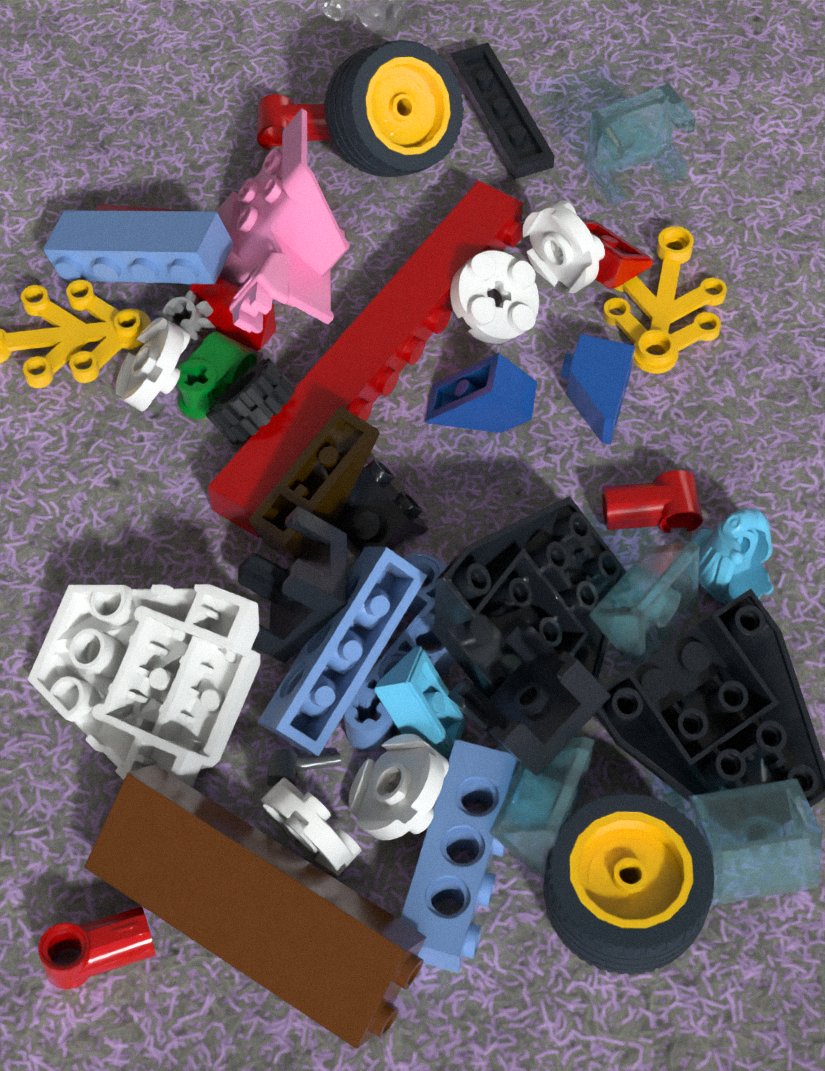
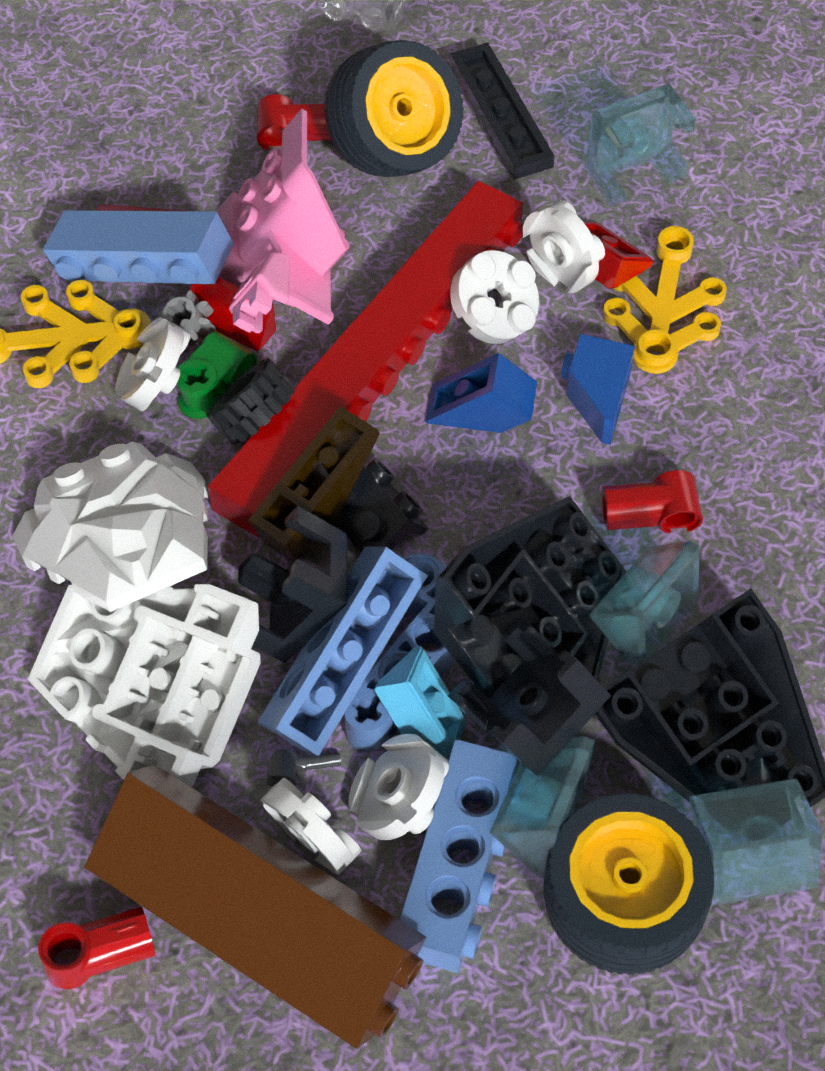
(118, 525): none -> white wedge
(734, 556): medium azure hair -> none

